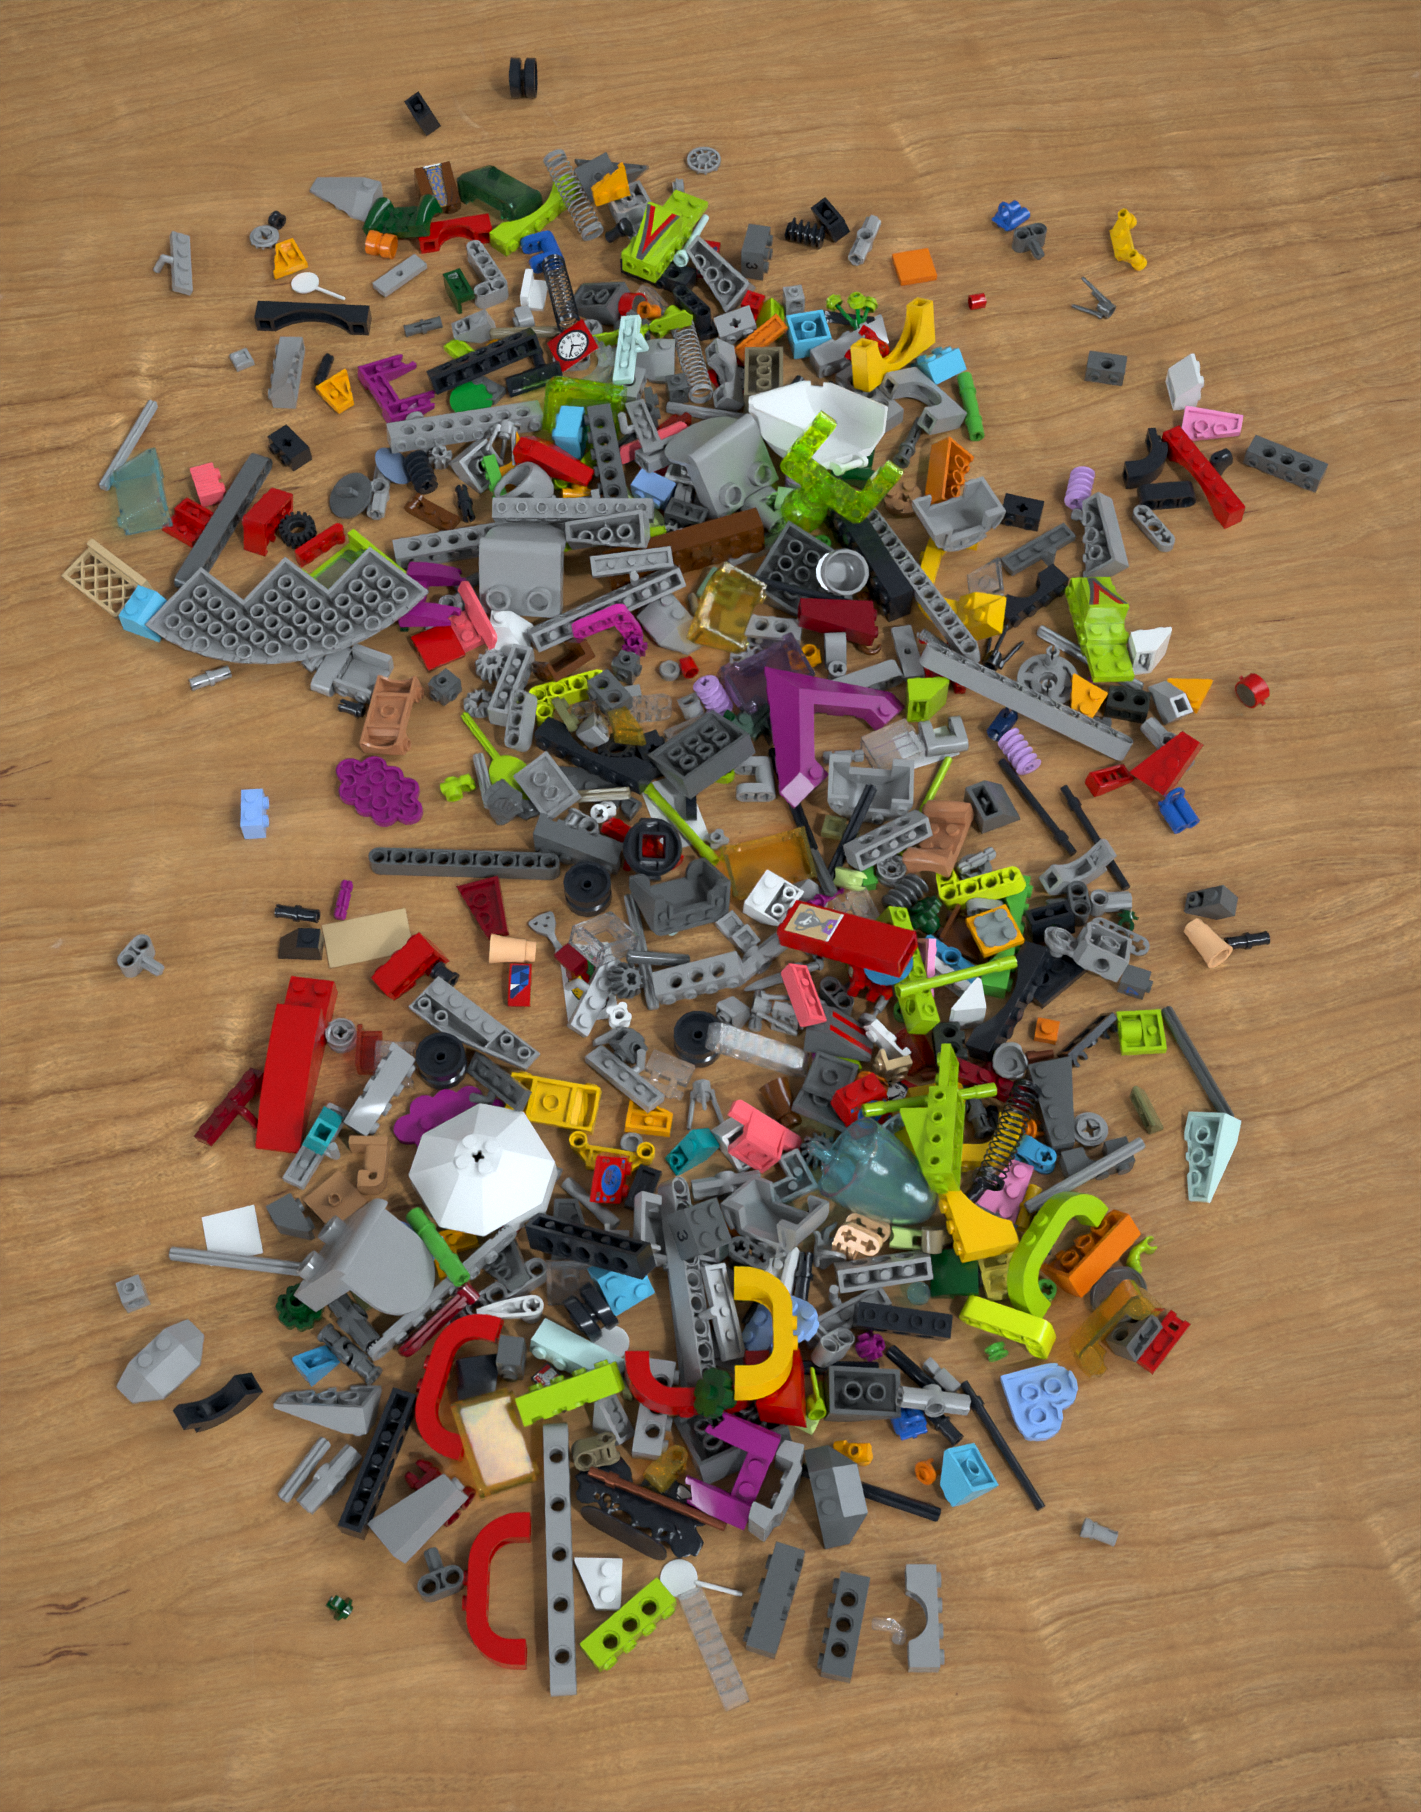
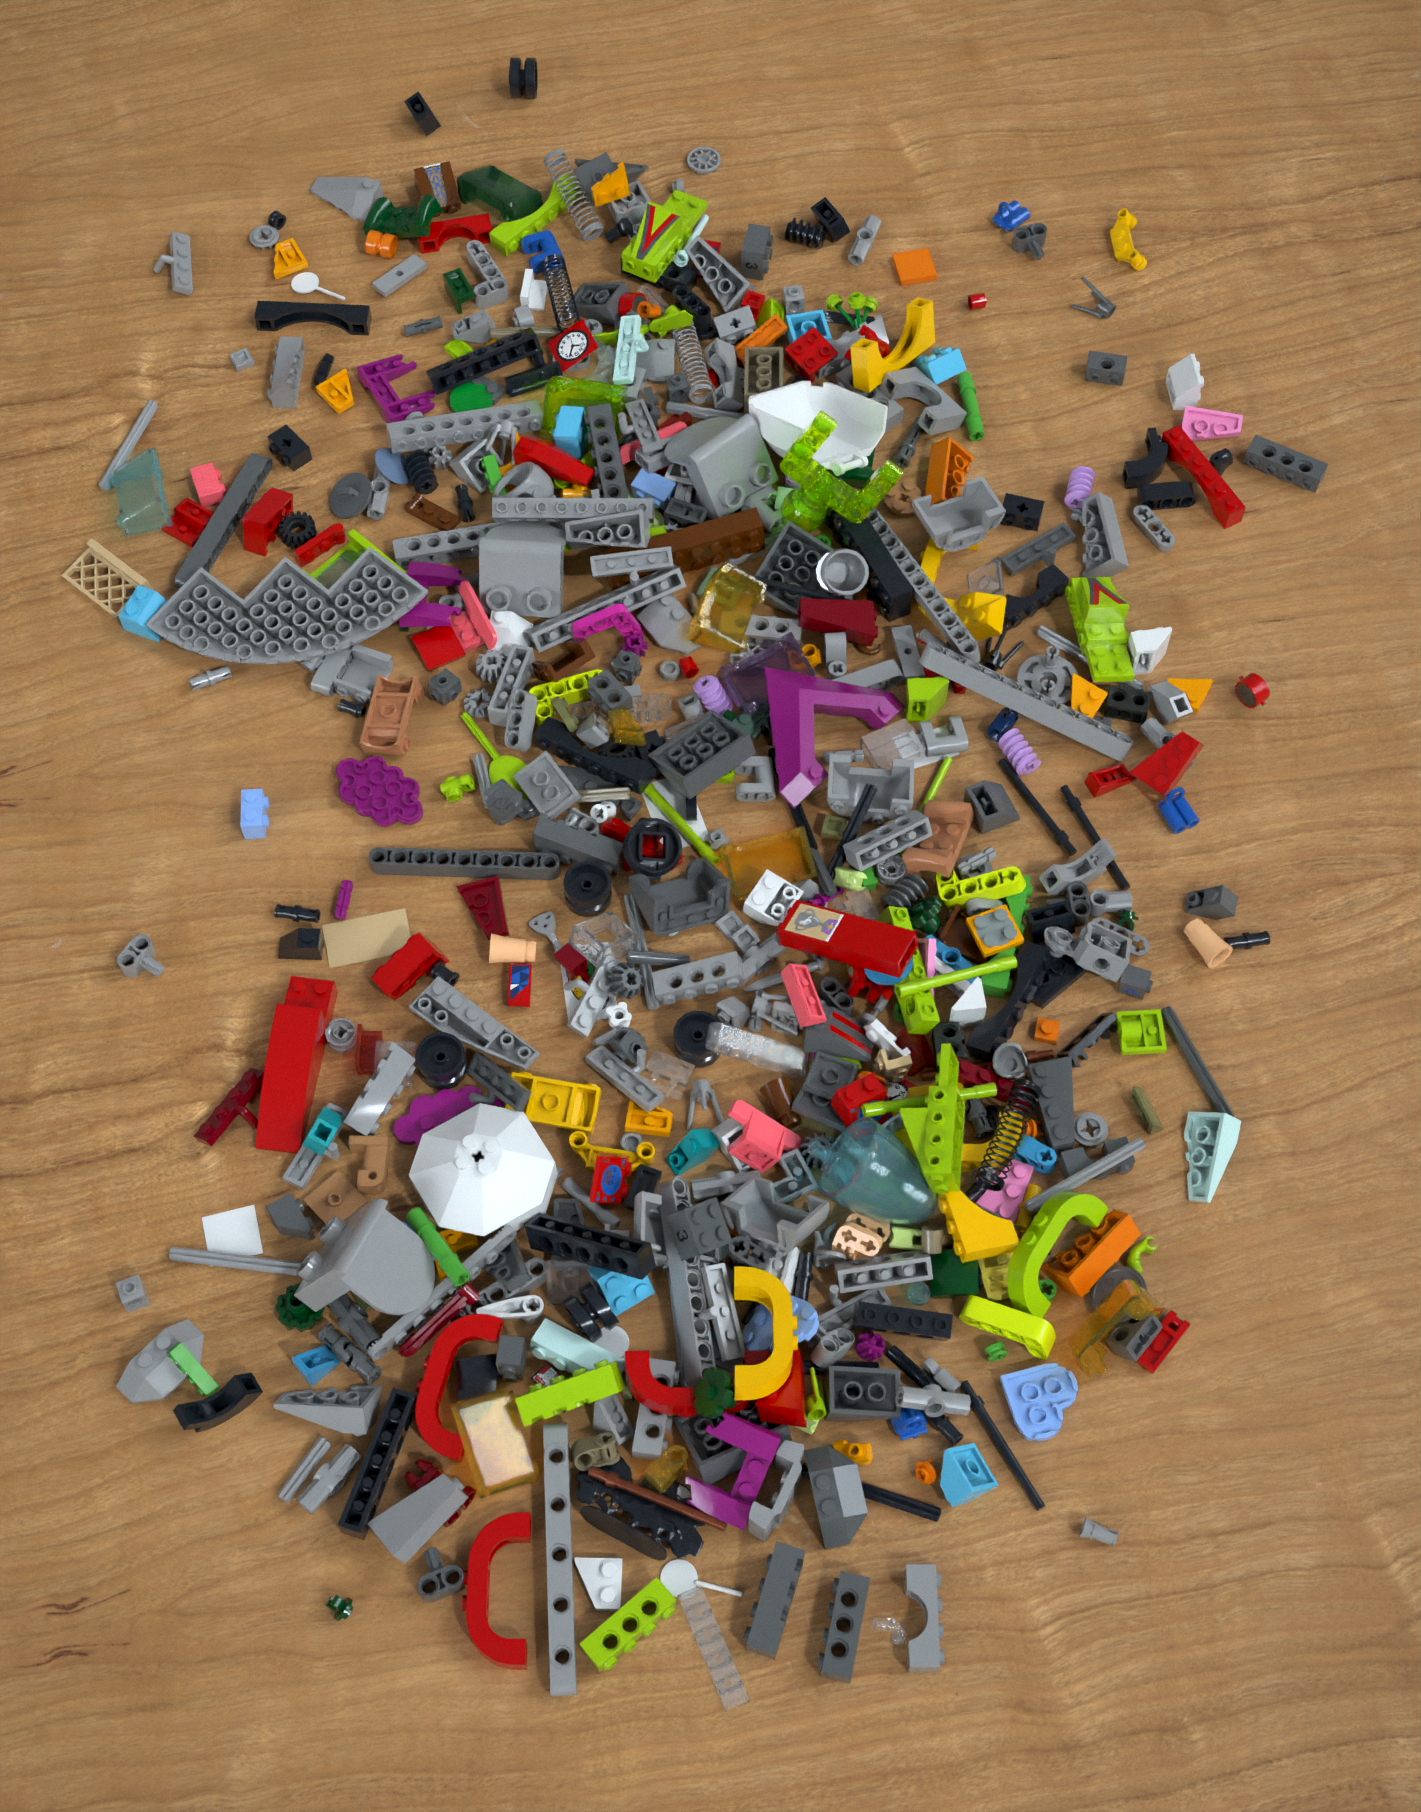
(193, 1369): none -> bright green piece
(809, 354): none -> red bracket

